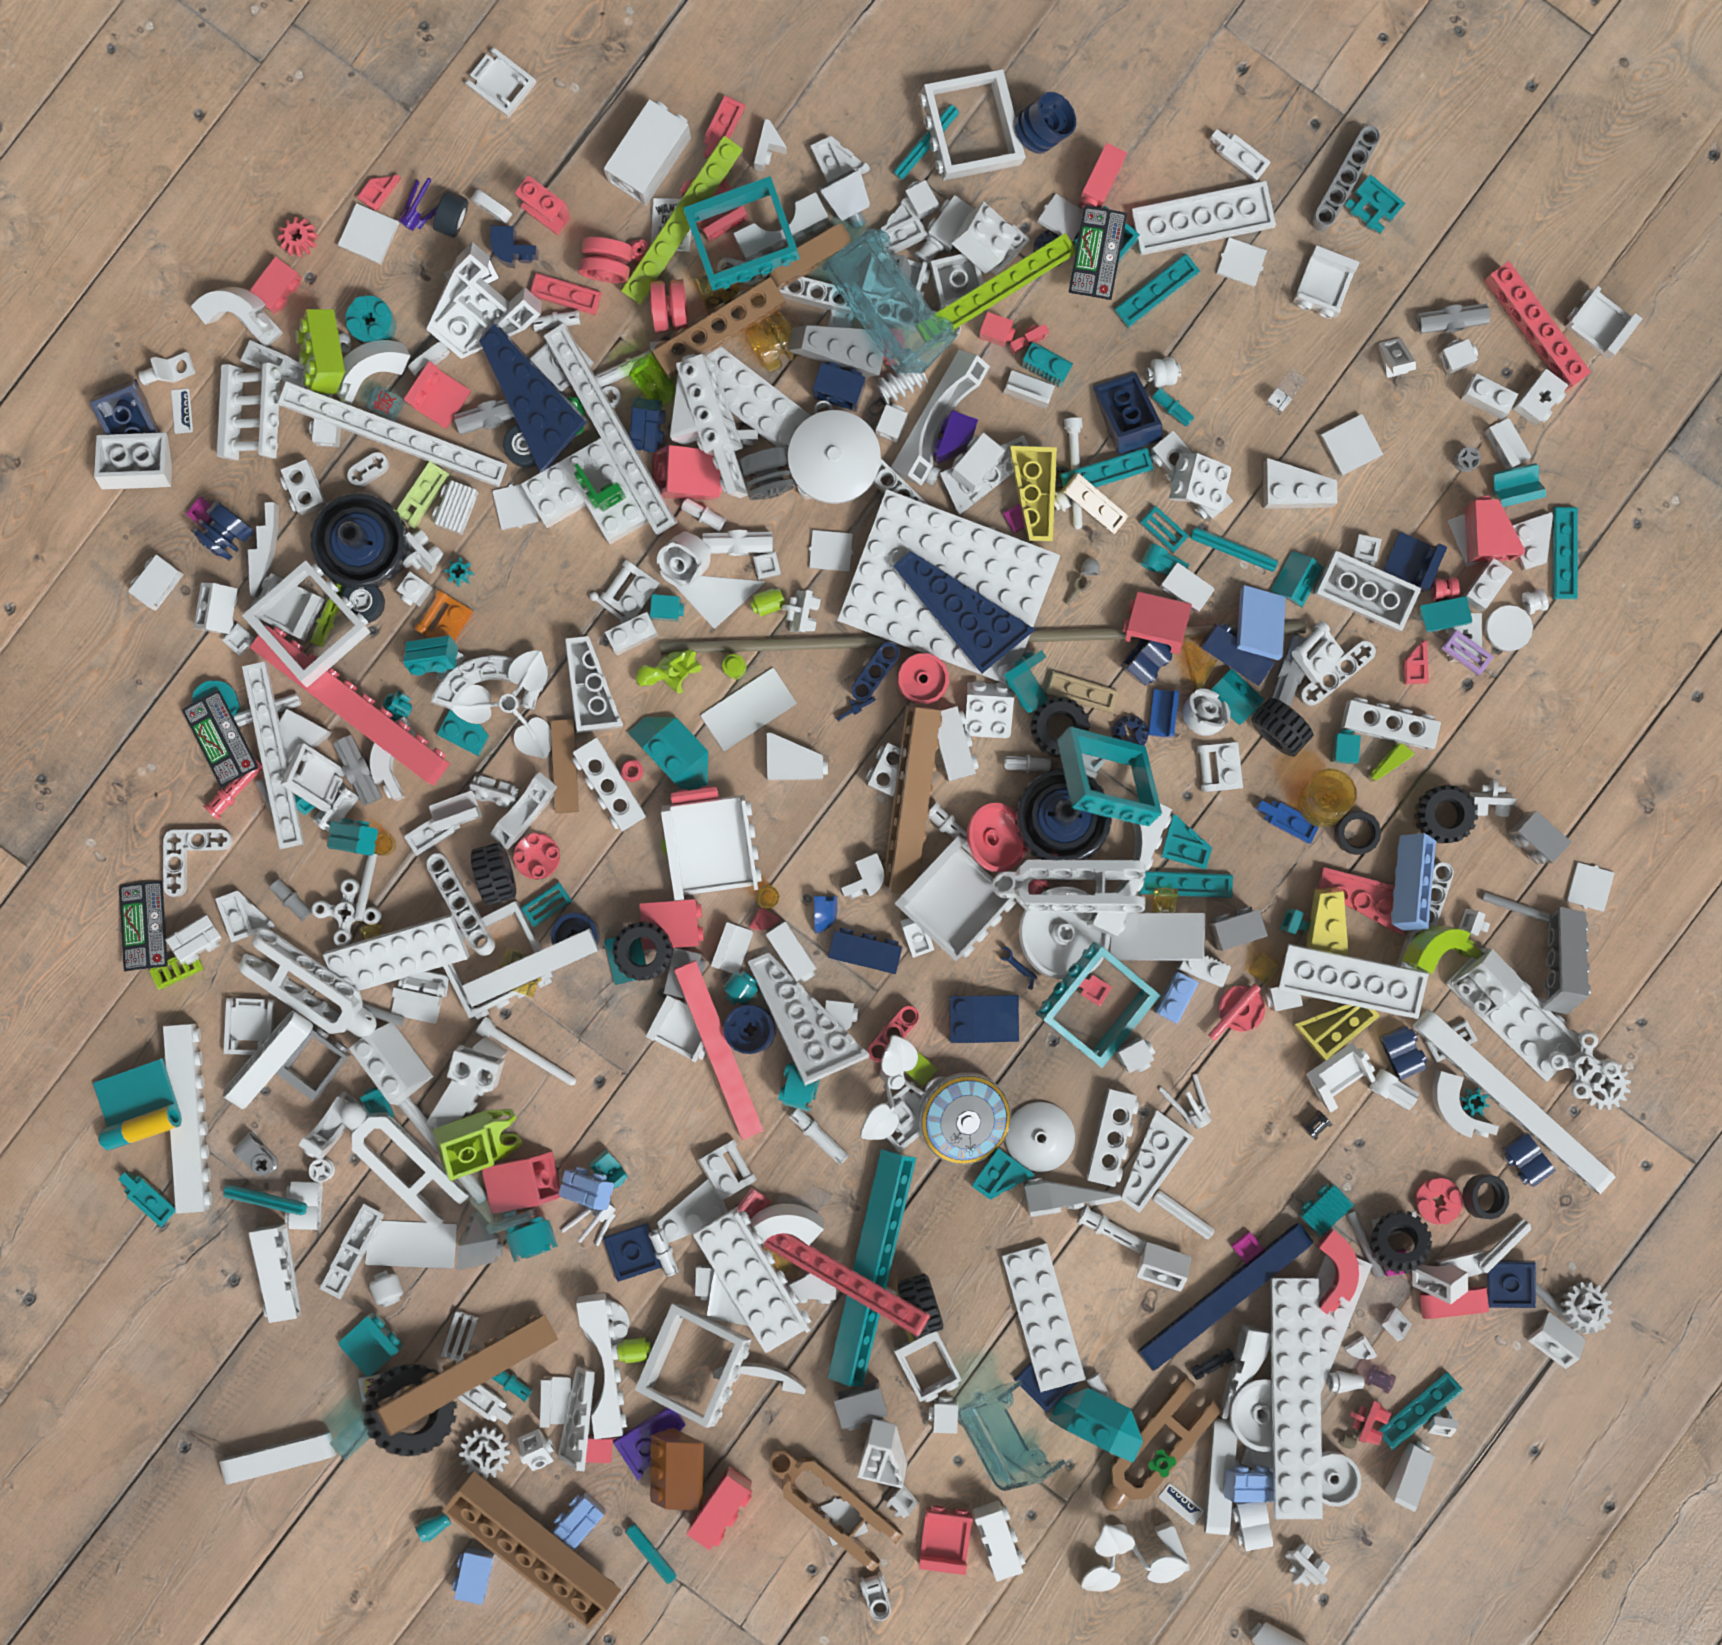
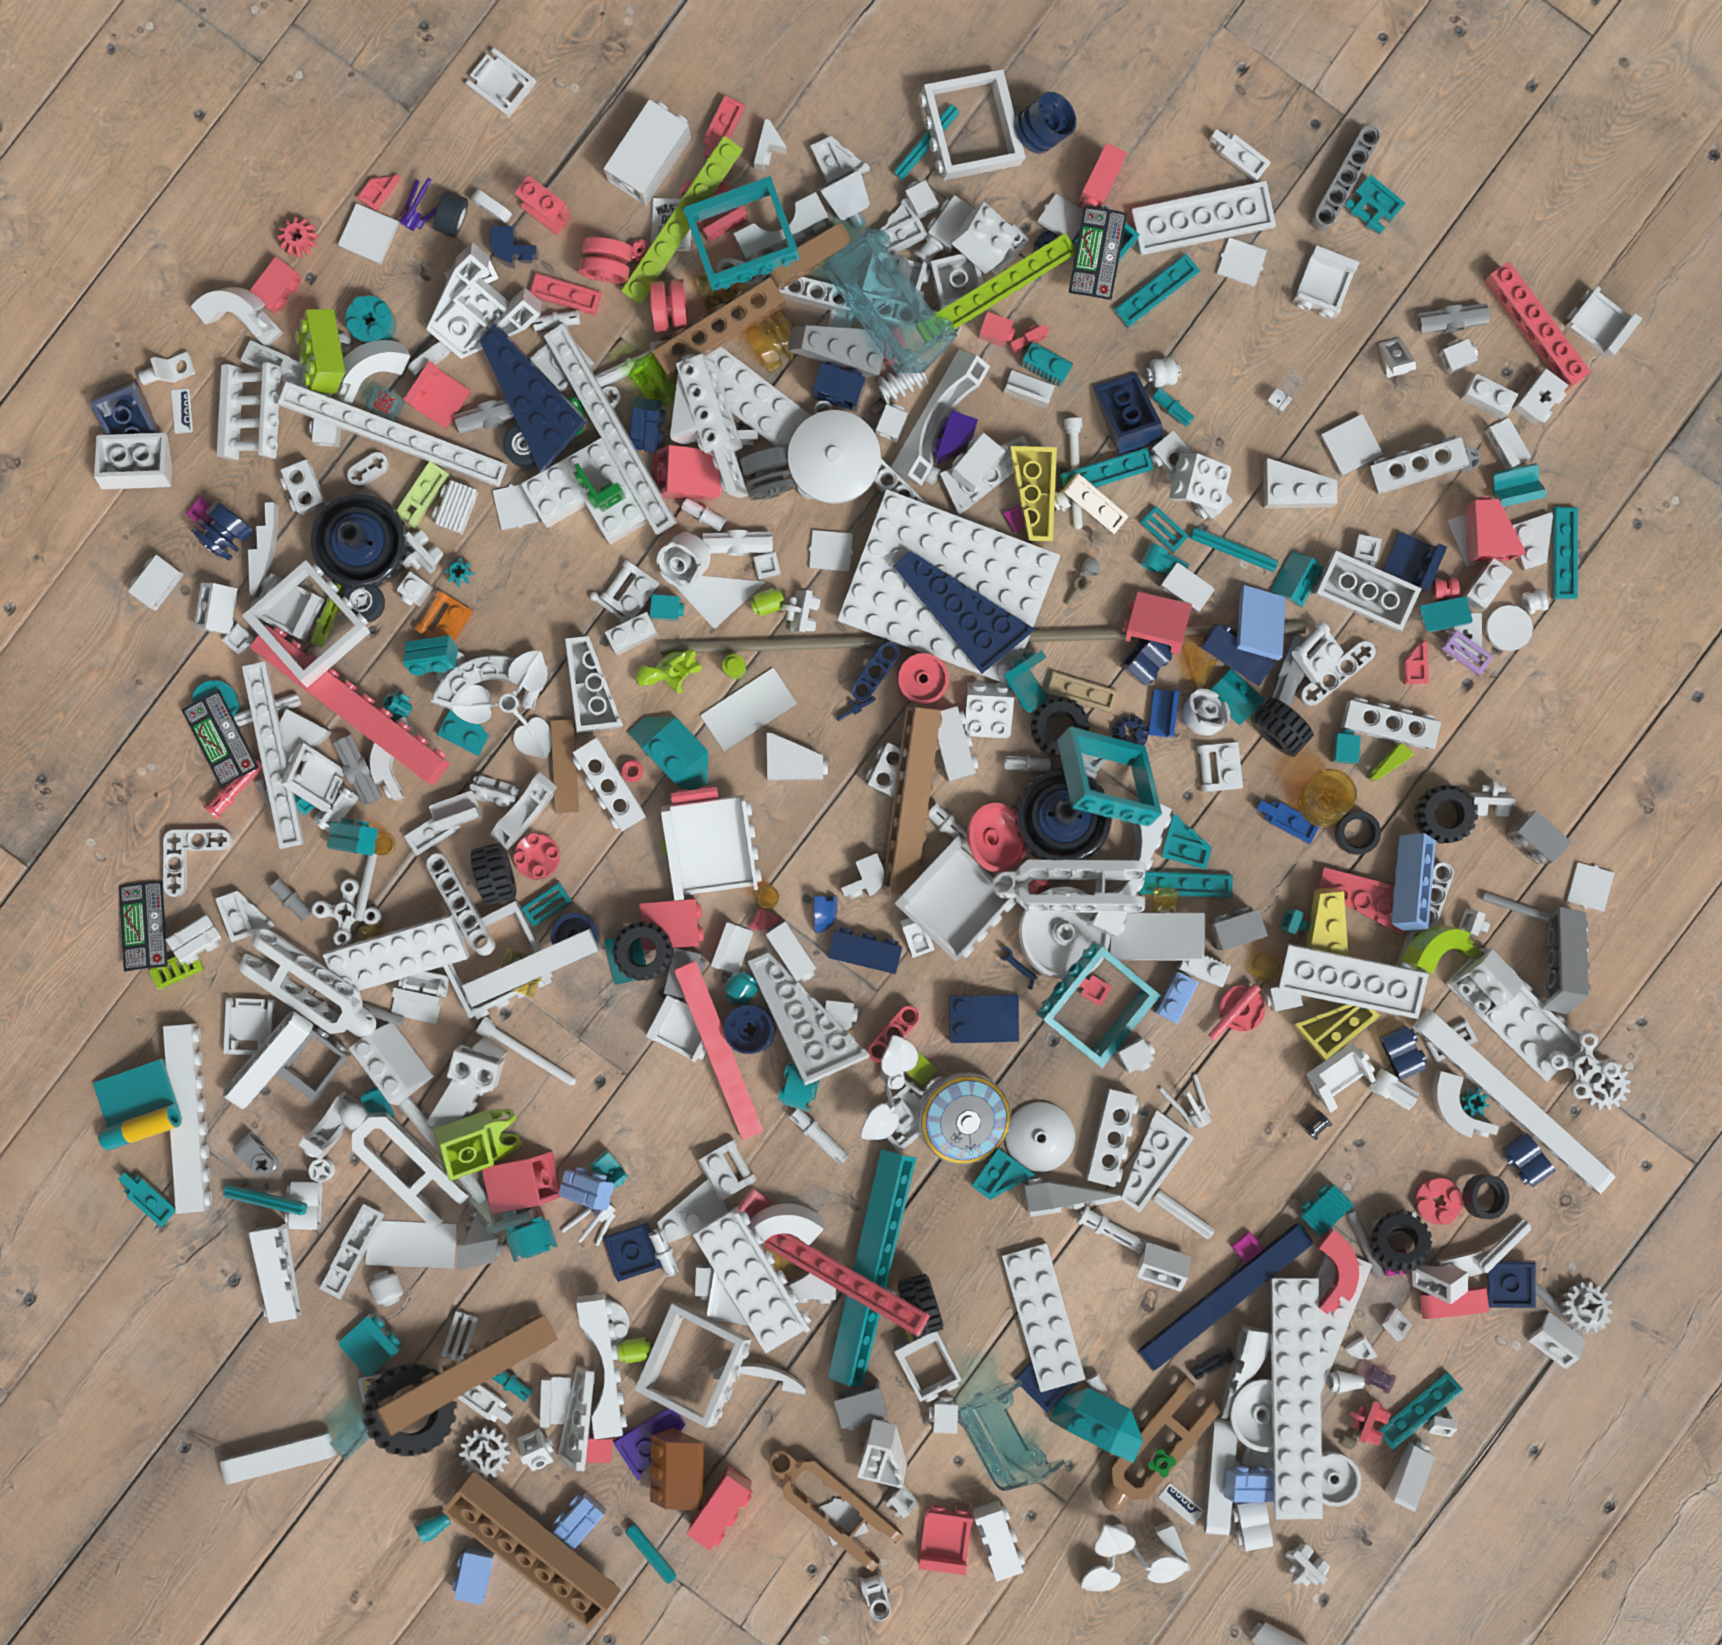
(1386, 482): none -> white brick

